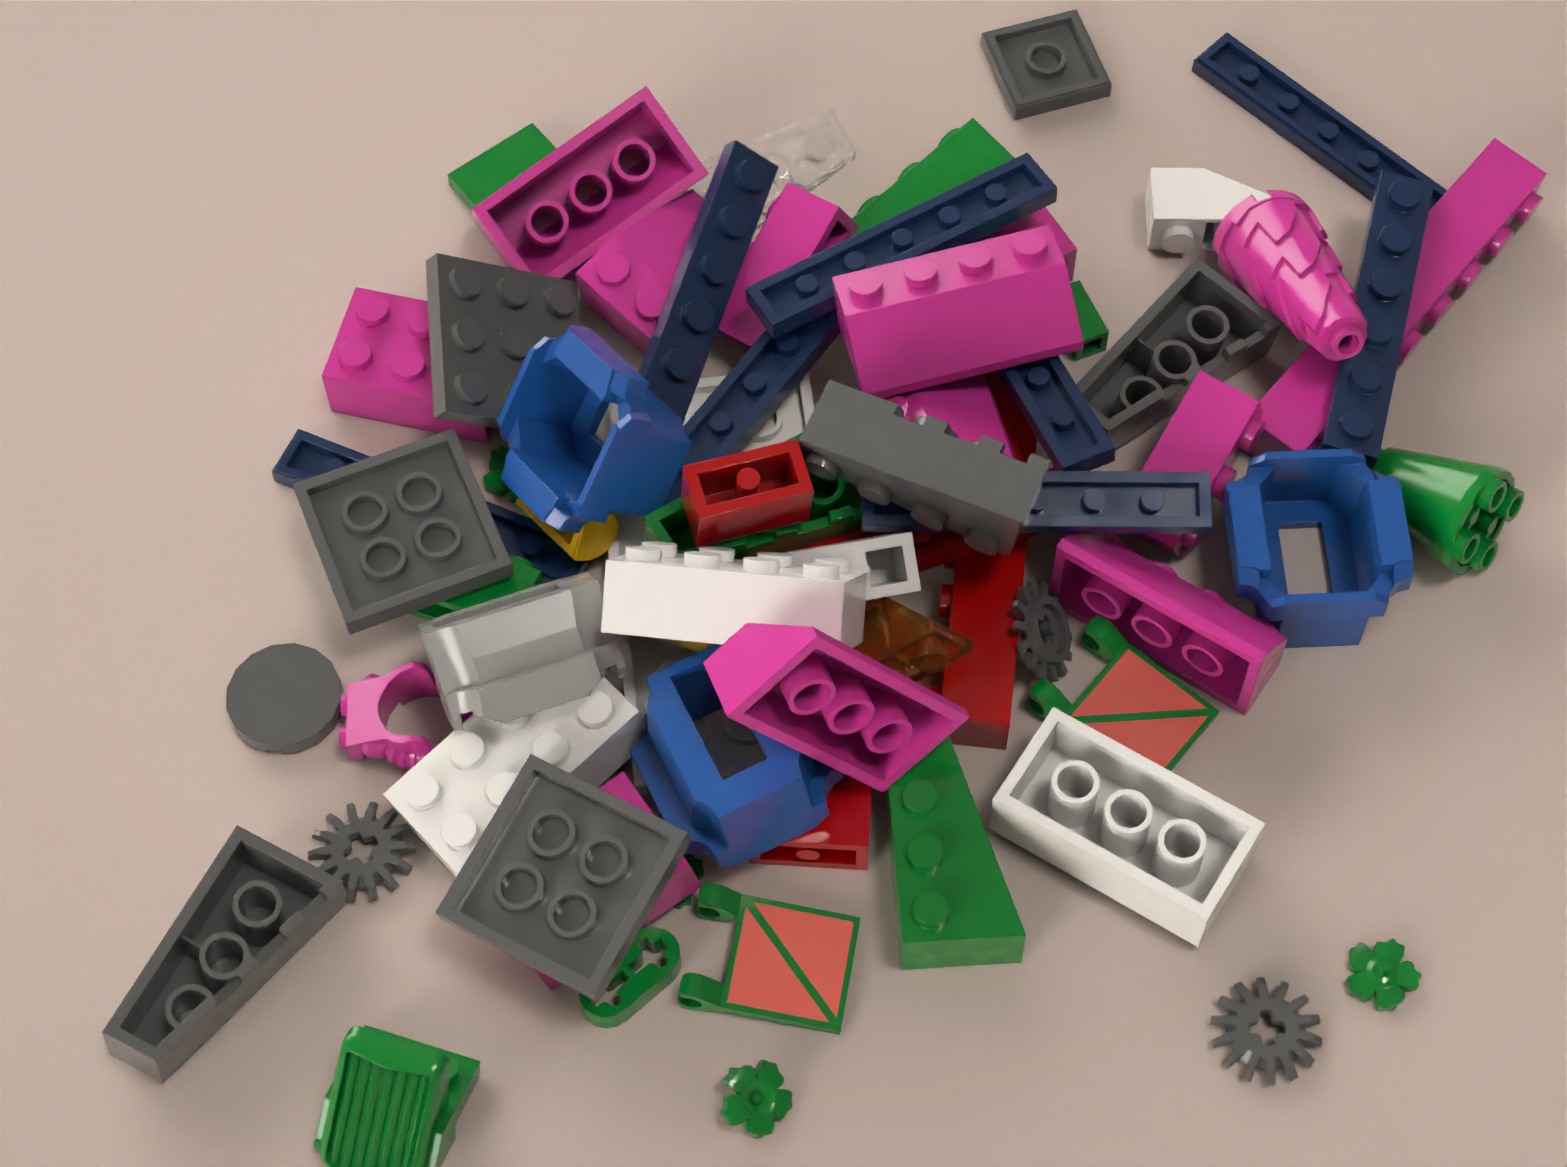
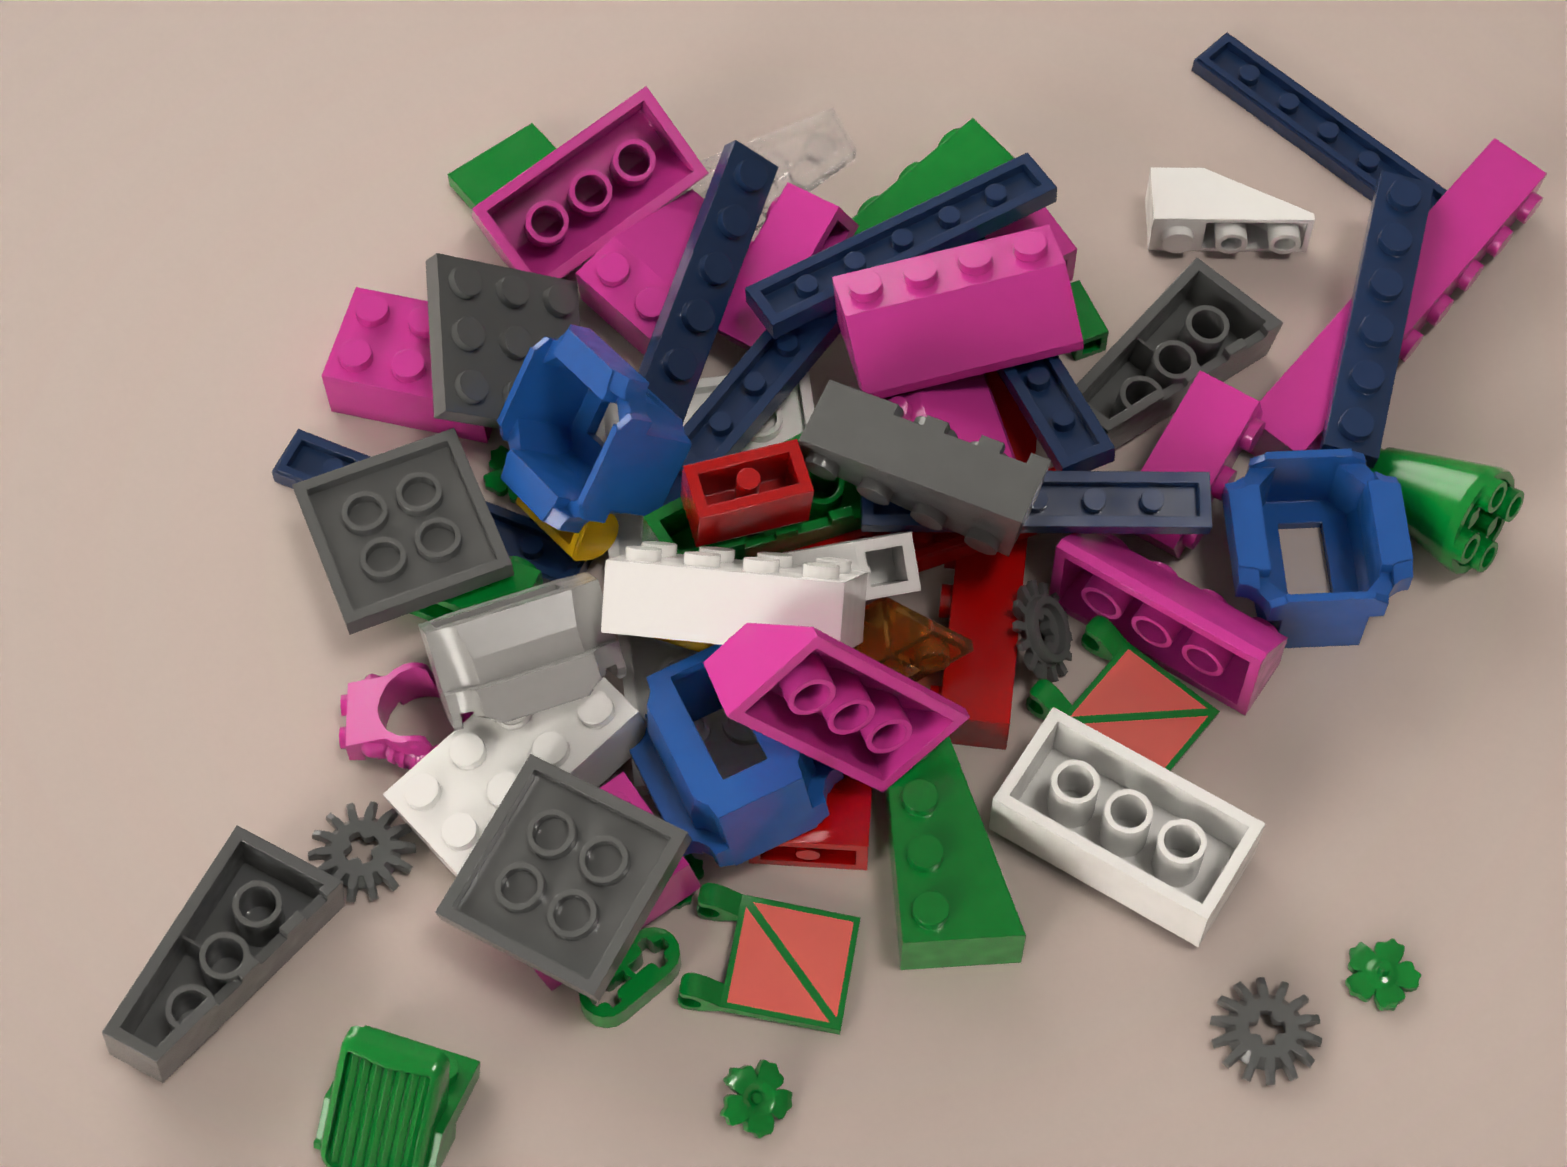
(284, 698): dark grey tile -> none
(1045, 64): dark grey tile -> none
(1285, 265): dark pink cone -> none

